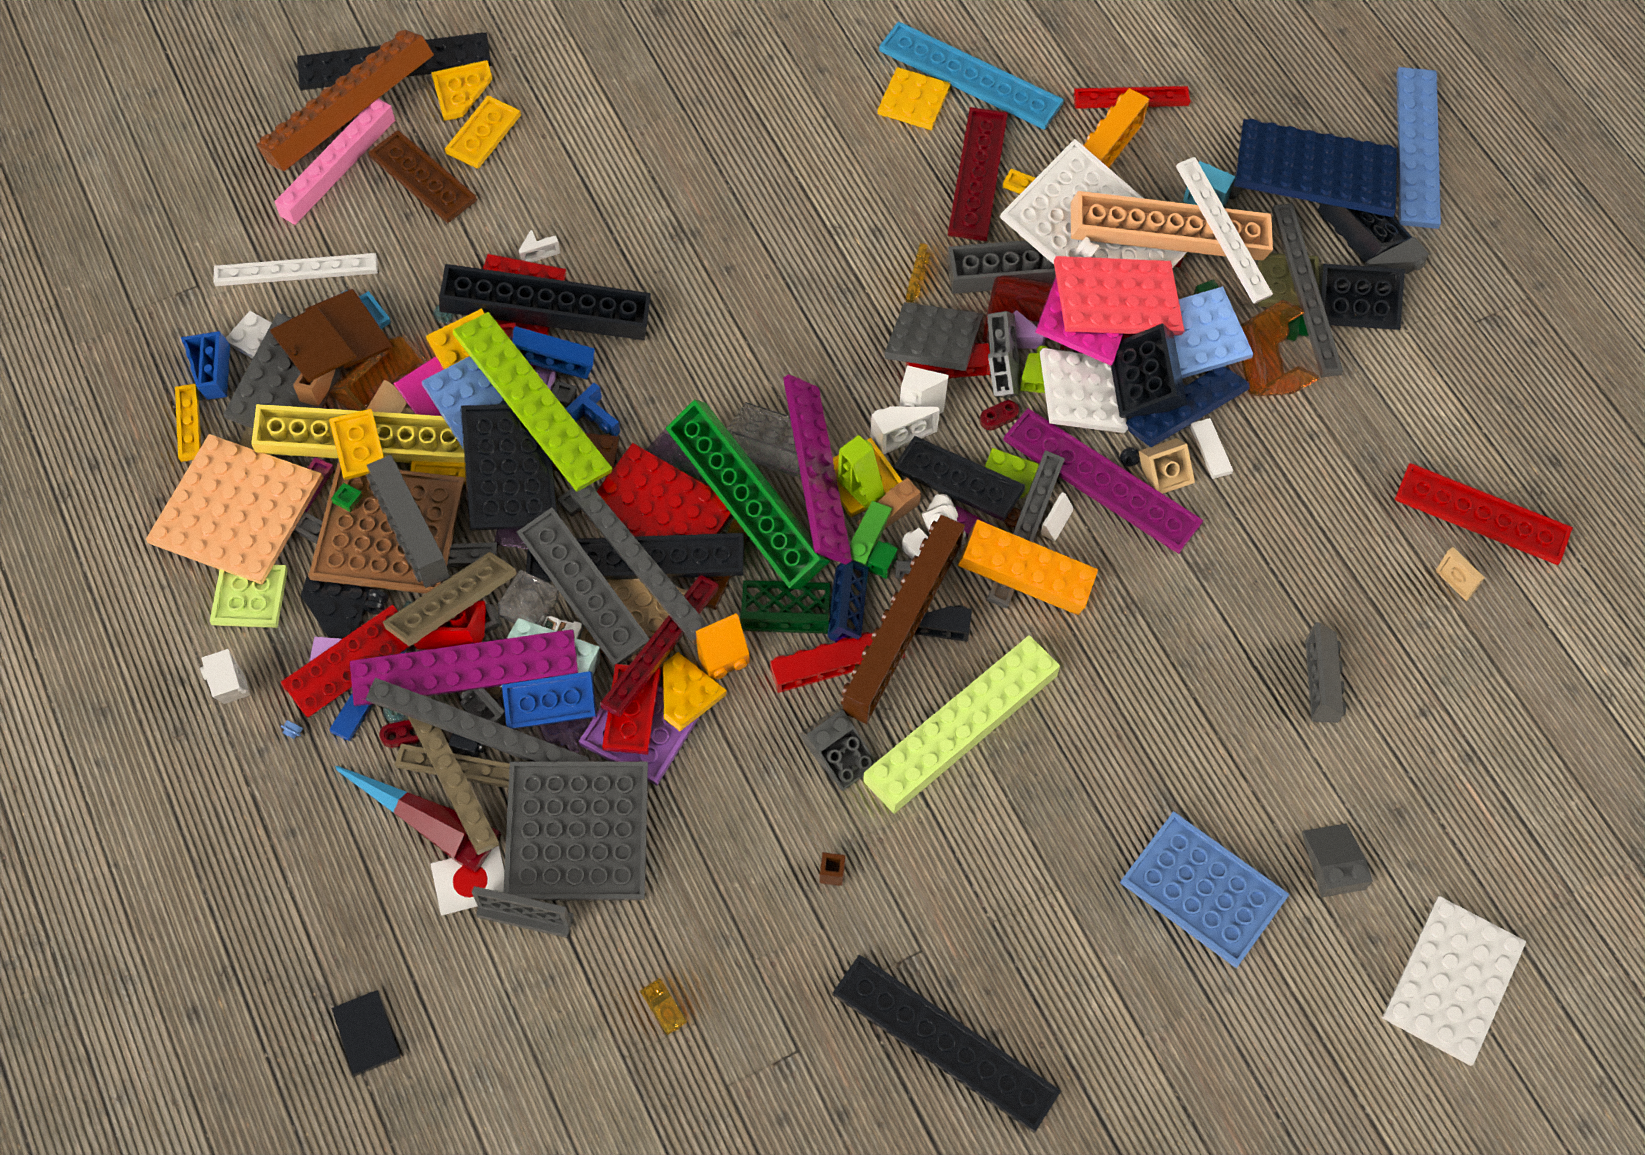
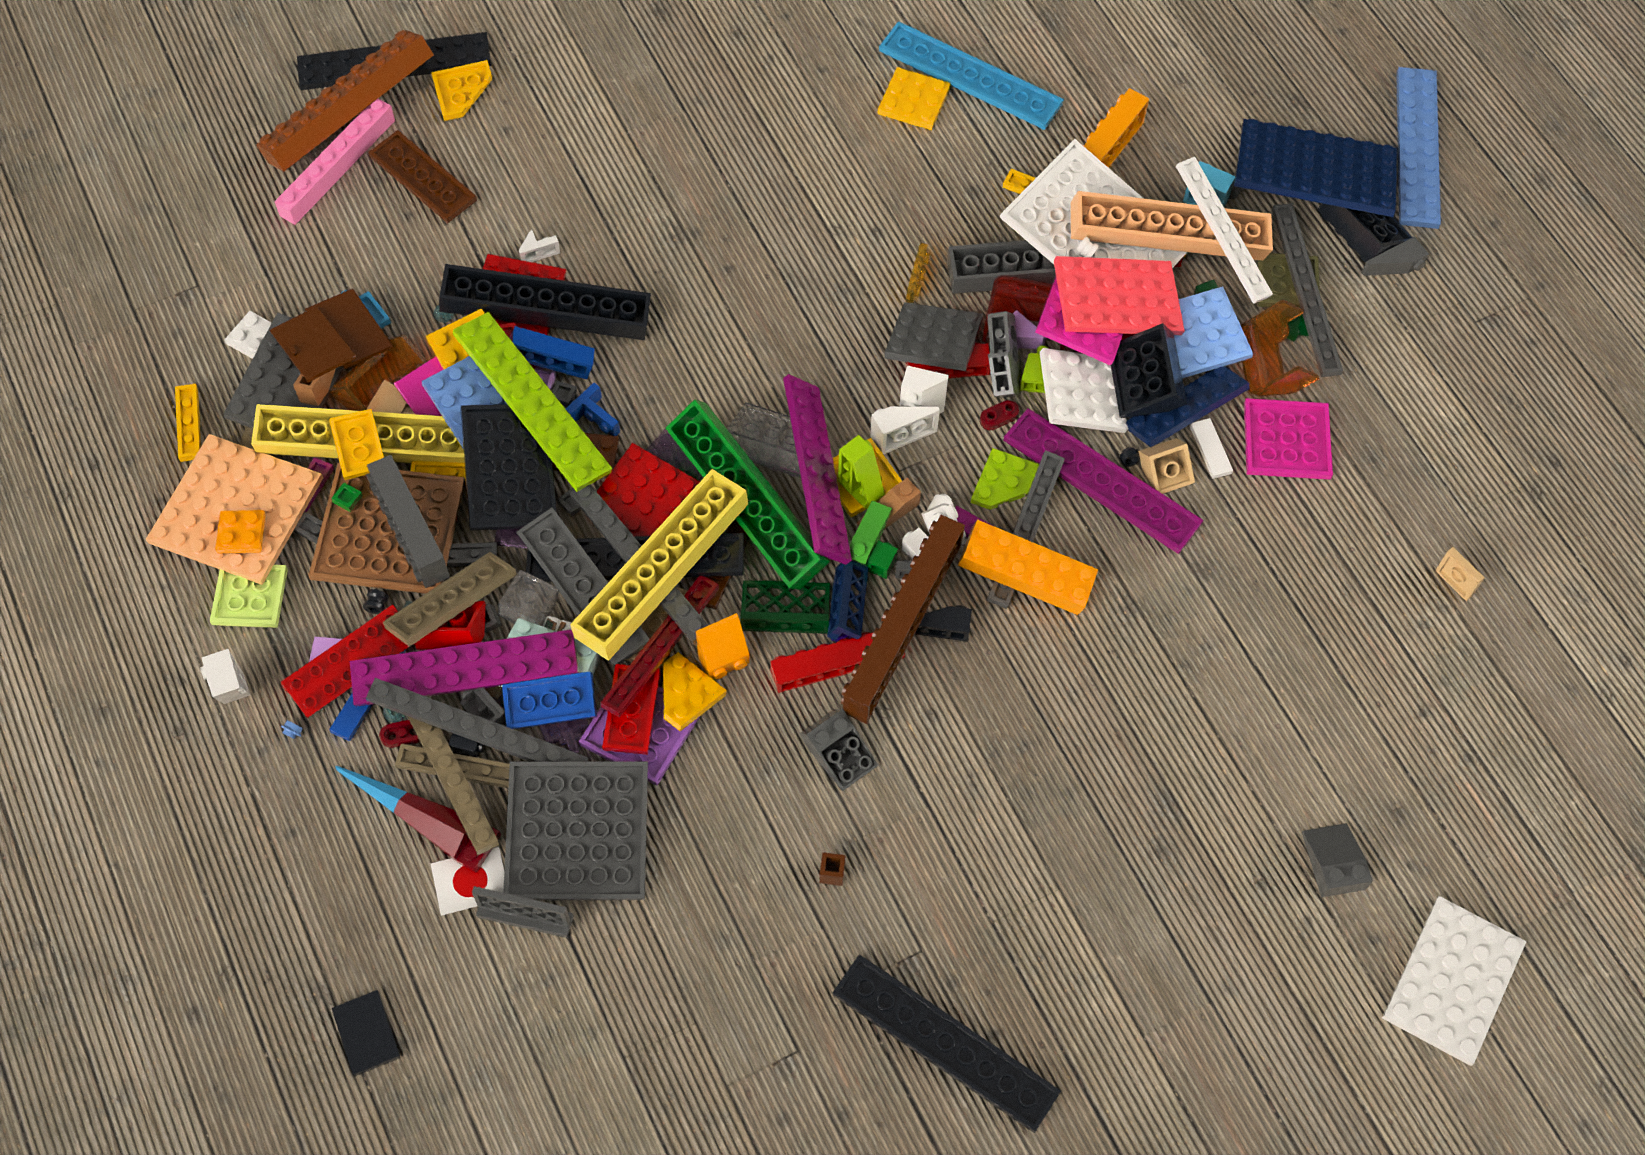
(209, 362): blue wedge -> none
(240, 531): none -> light orange plate
(295, 269): white tile -> none
(335, 606): black plate -> none
(482, 132): yellow plate -> none
(659, 564): none -> light yellow brick
(663, 1006): clear yellow slope -> none
(959, 478): black plate -> none
(961, 724): yellowish green brick -> none
(977, 174): dark red plate -> none
(1011, 522): reddish brown plate -> none
(1057, 518): white slope -> none
(1108, 97): red plate -> none
(1204, 889): medium blue plate -> none
(1287, 439): none -> dark pink plate
(1324, 674): dark grey slope -> none
(1362, 295): black slope -> none
(1483, 514): red plate -> none

